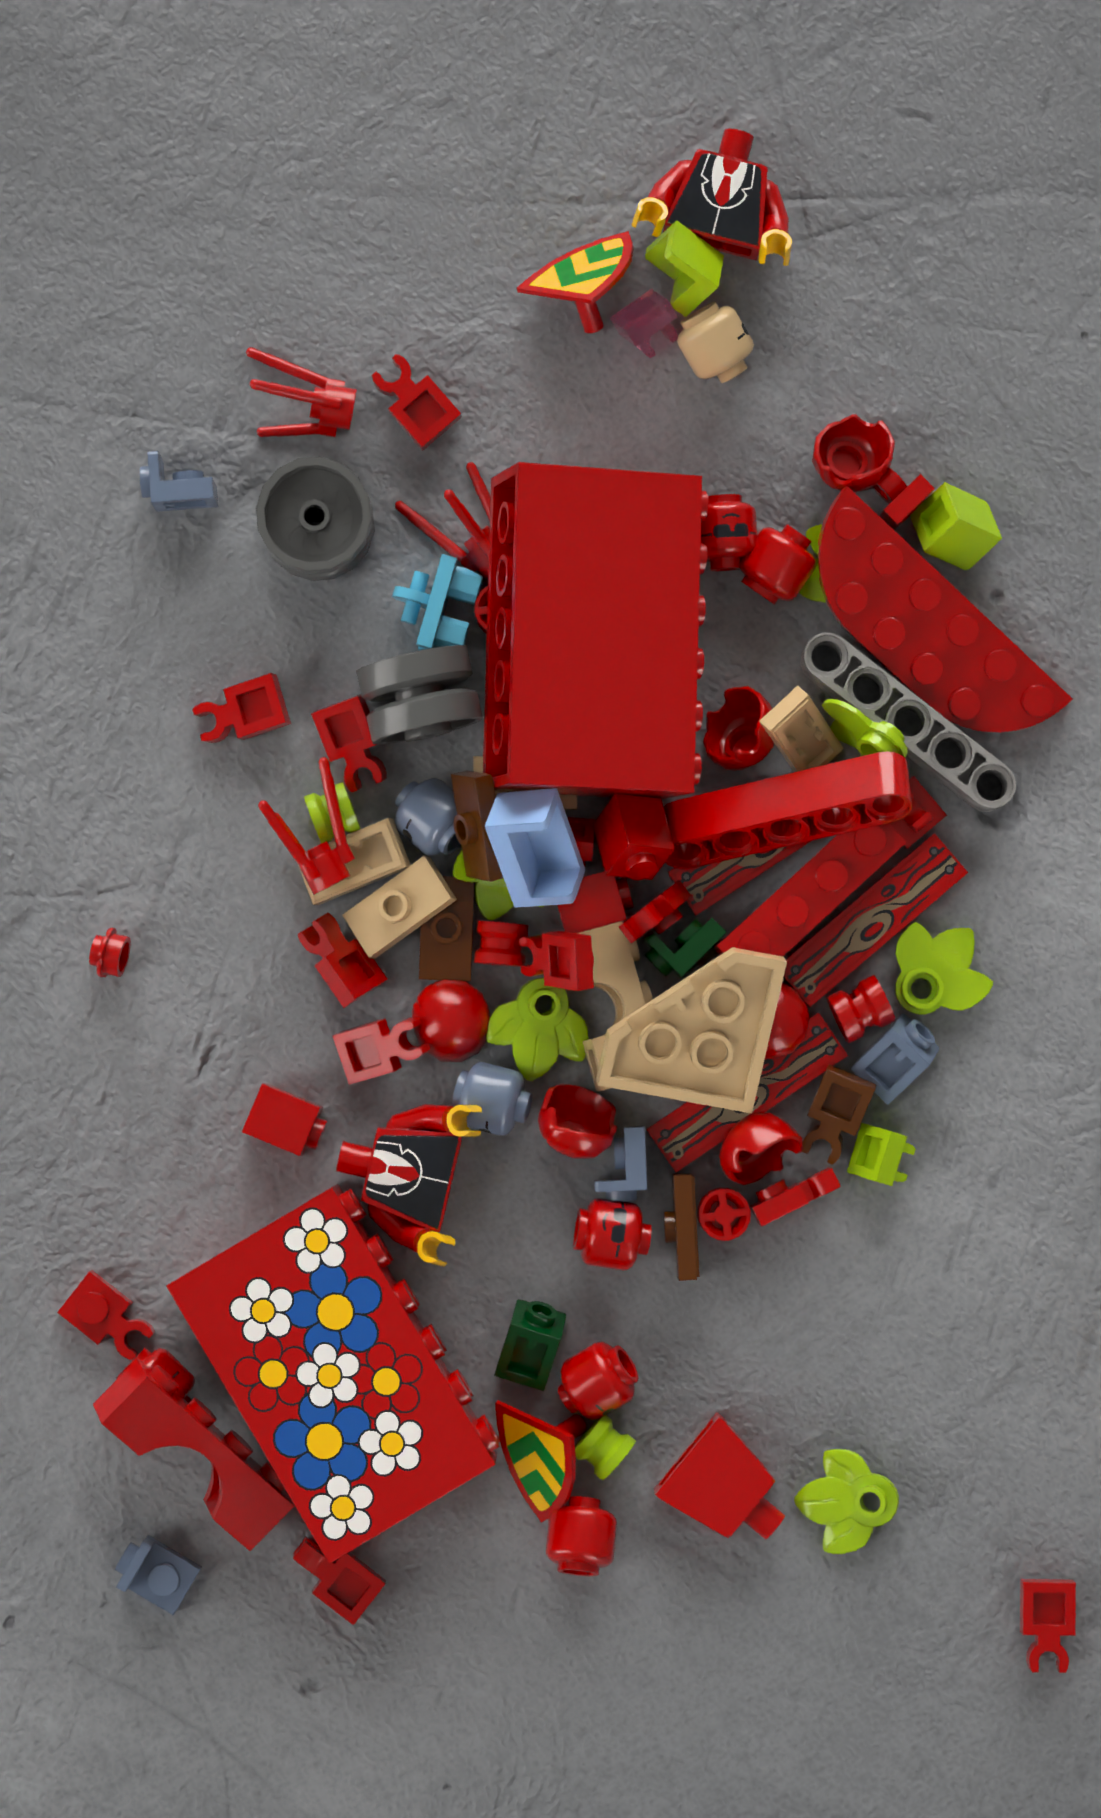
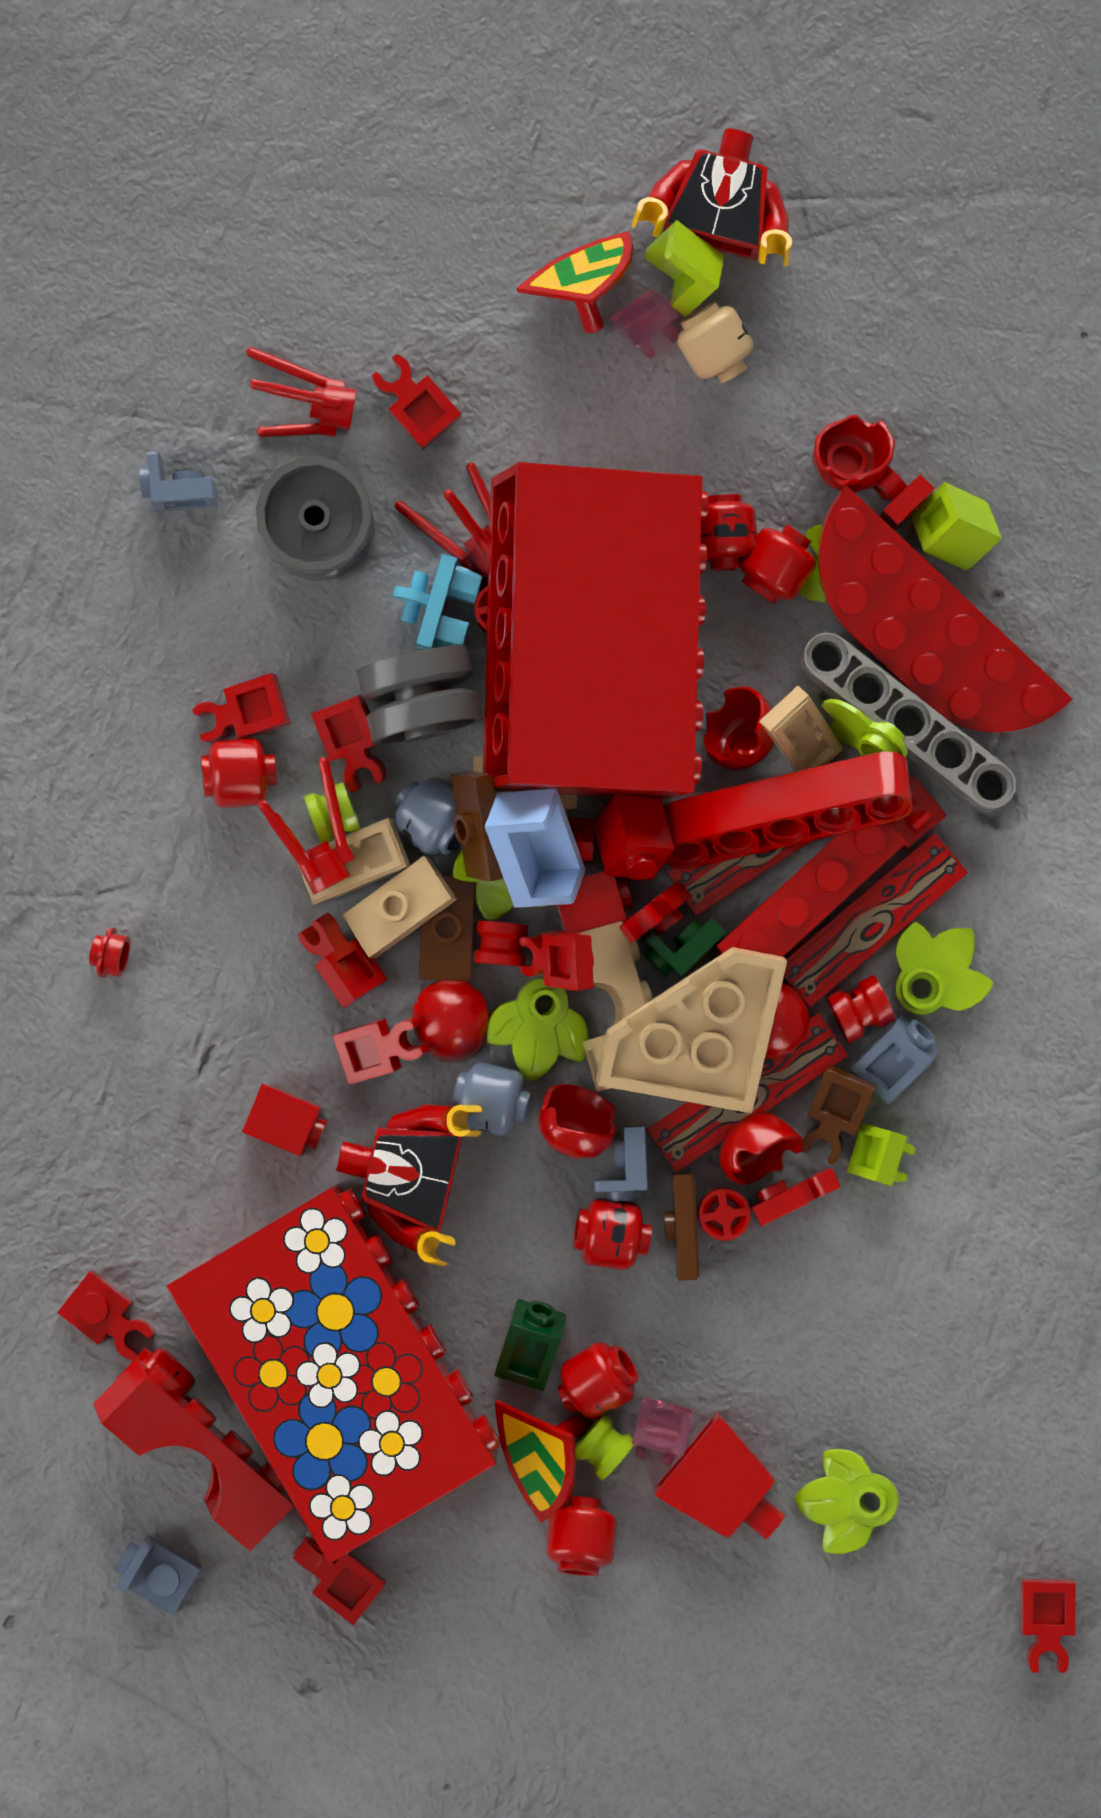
(237, 772): none -> red head
(661, 1428): none -> clear pink tile

